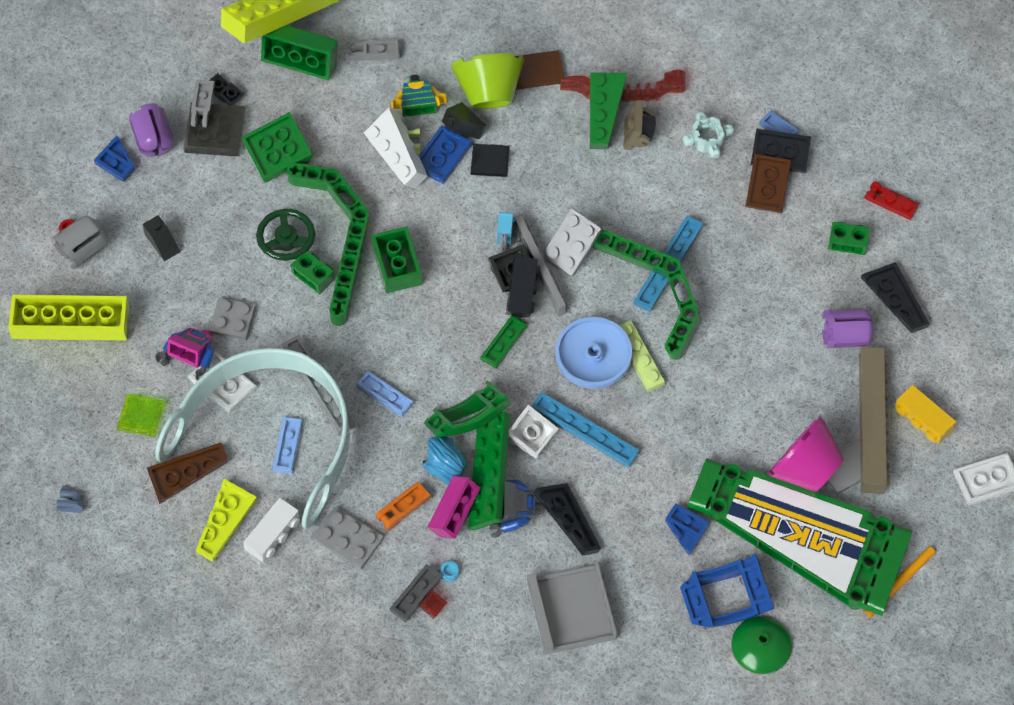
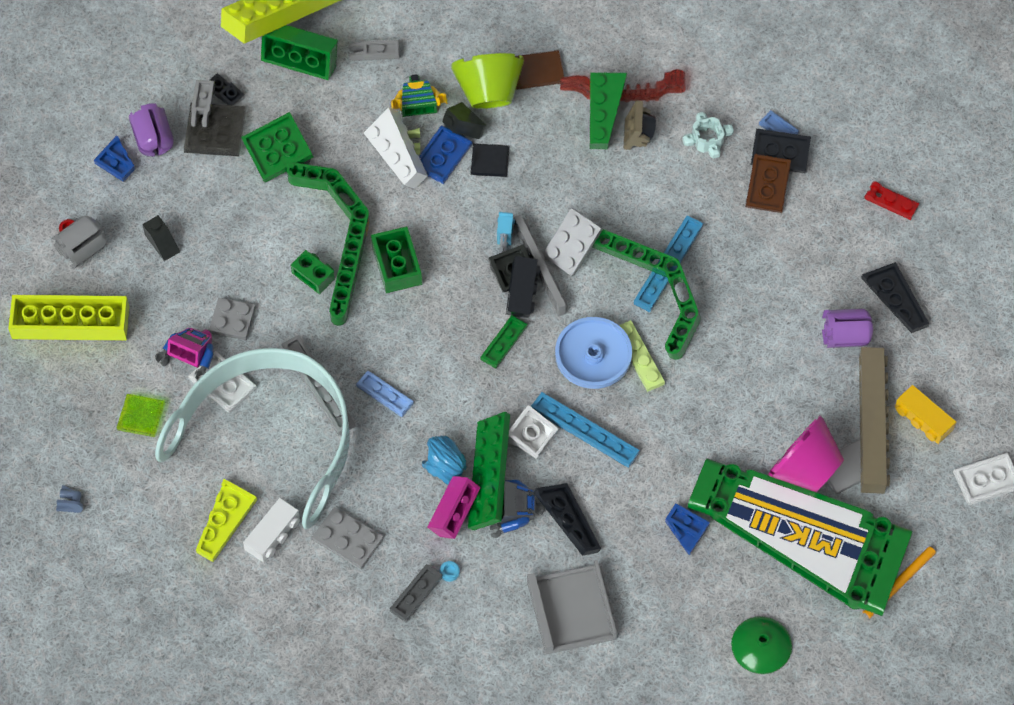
(180, 472): reddish brown wing -> none
(285, 235): dark green piece -> none
(287, 445): light blue tile -> none
(403, 505): orange plate -> none
(432, 604): clear red plate -> none
(490, 396): green wedge -> none
(754, 583): blue wedge -> none
(848, 242): green brick -> none

